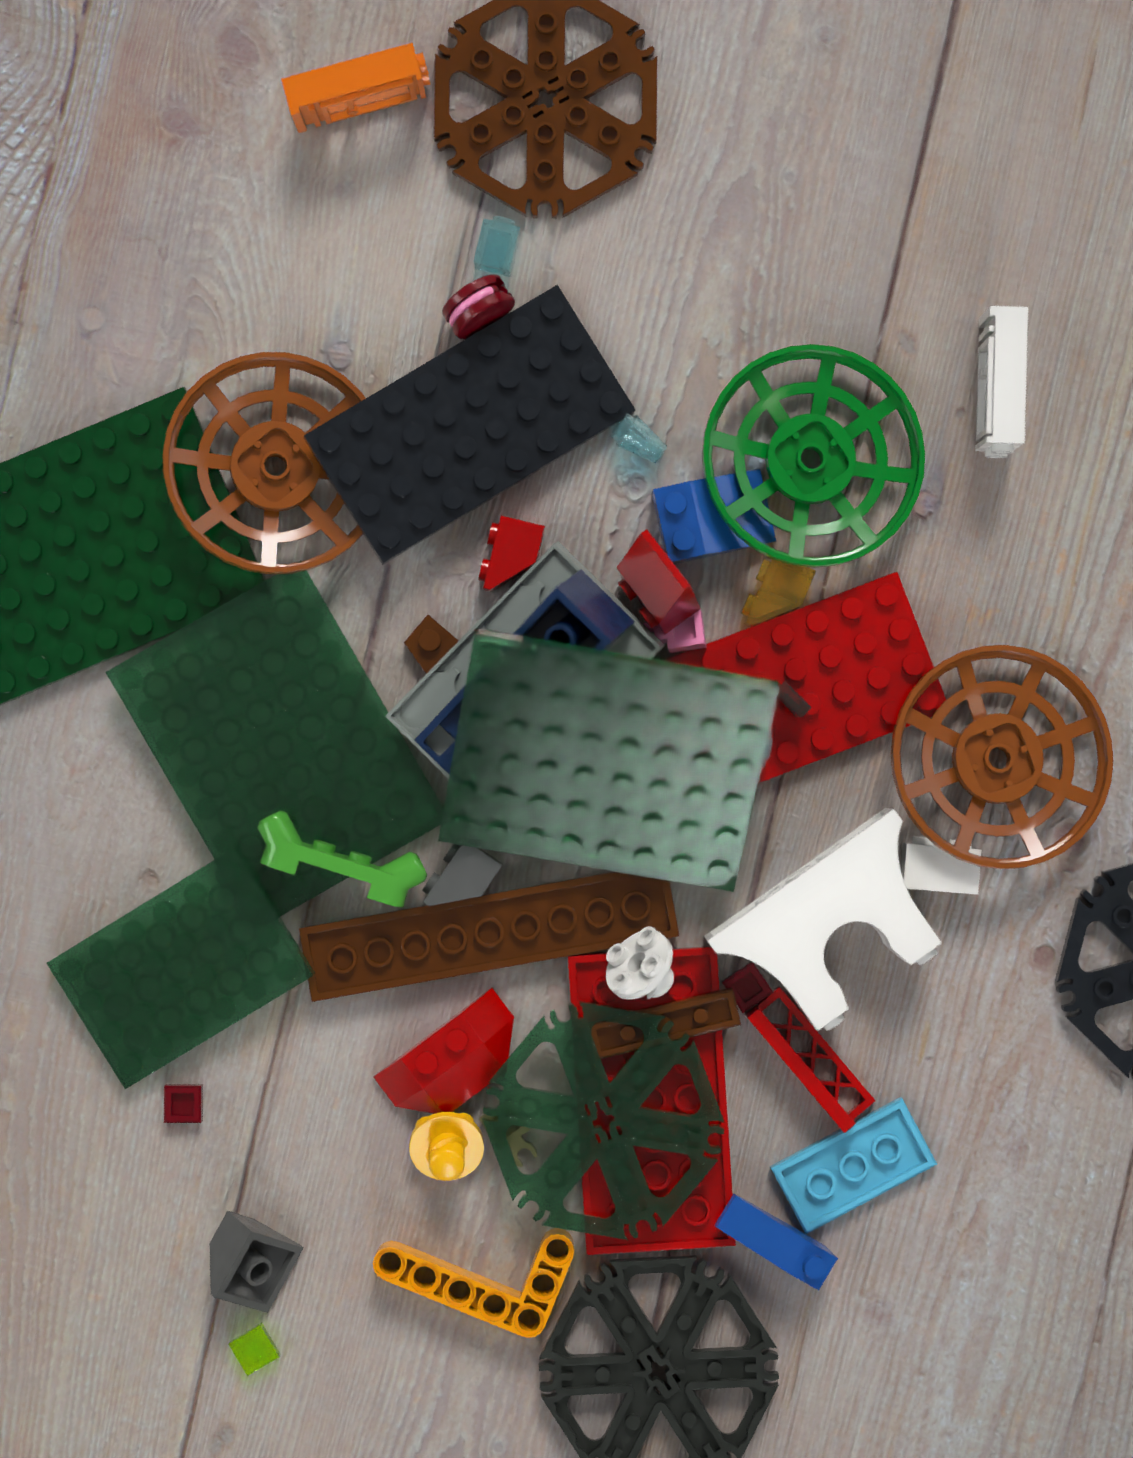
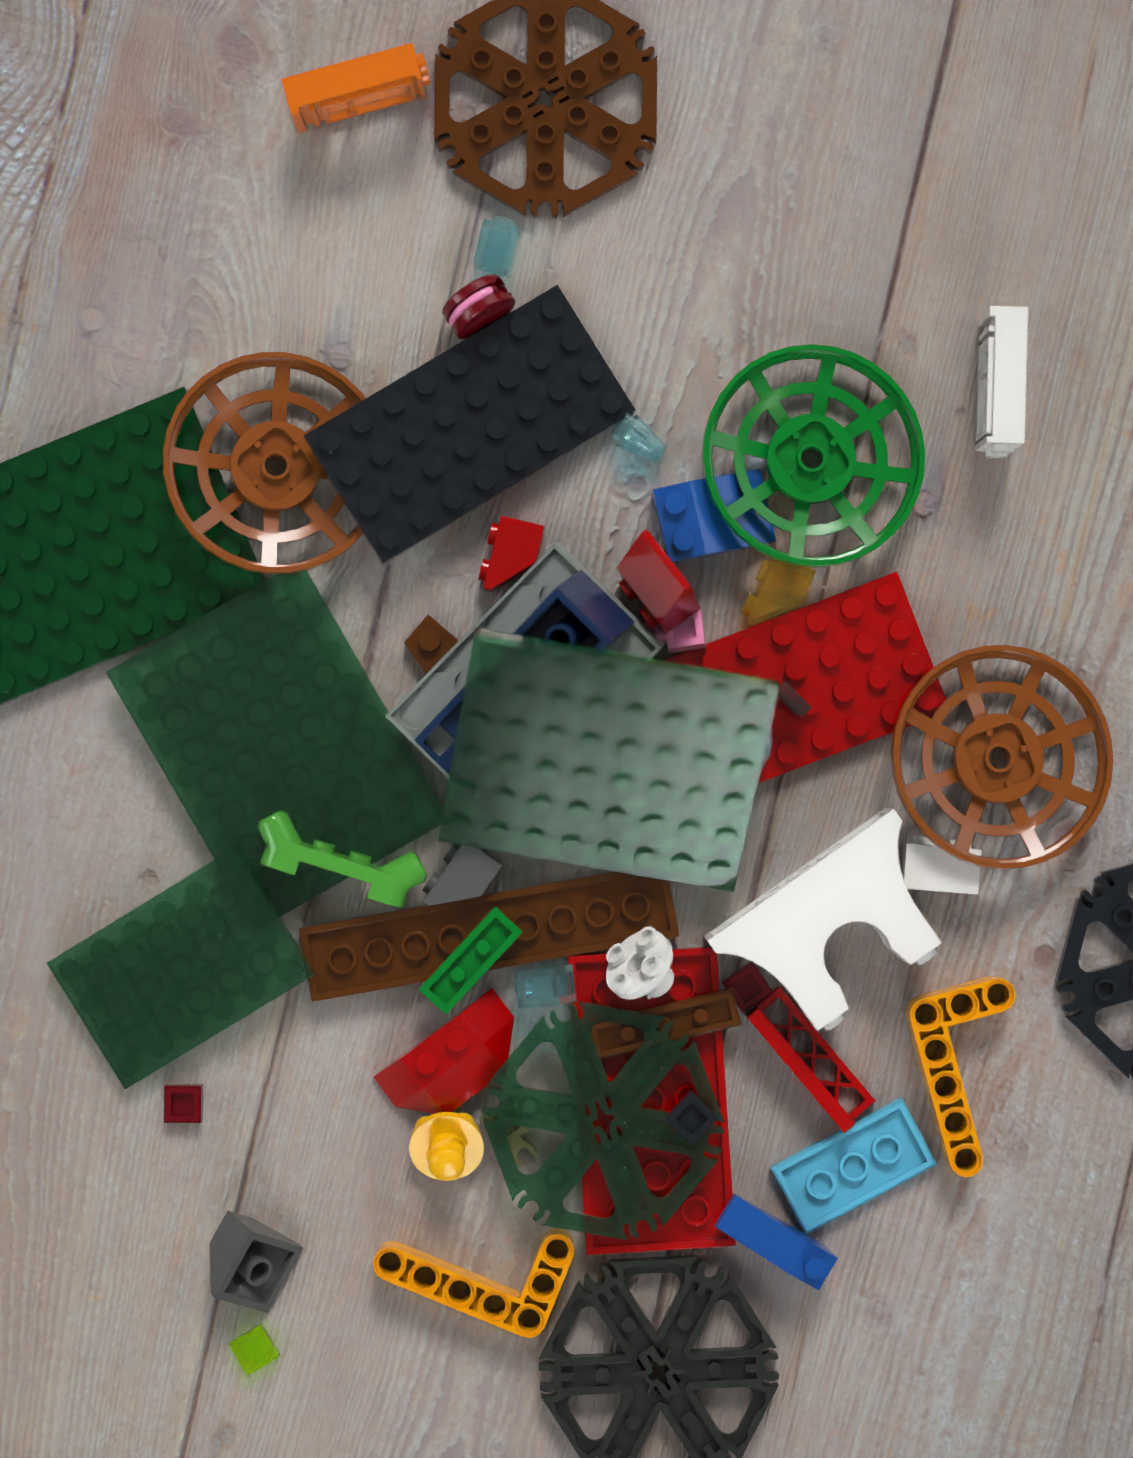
(470, 960): none -> green plate
(545, 986): none -> clear light blue brick
(691, 1117): none -> black plate
(946, 1064): none -> light orange beam

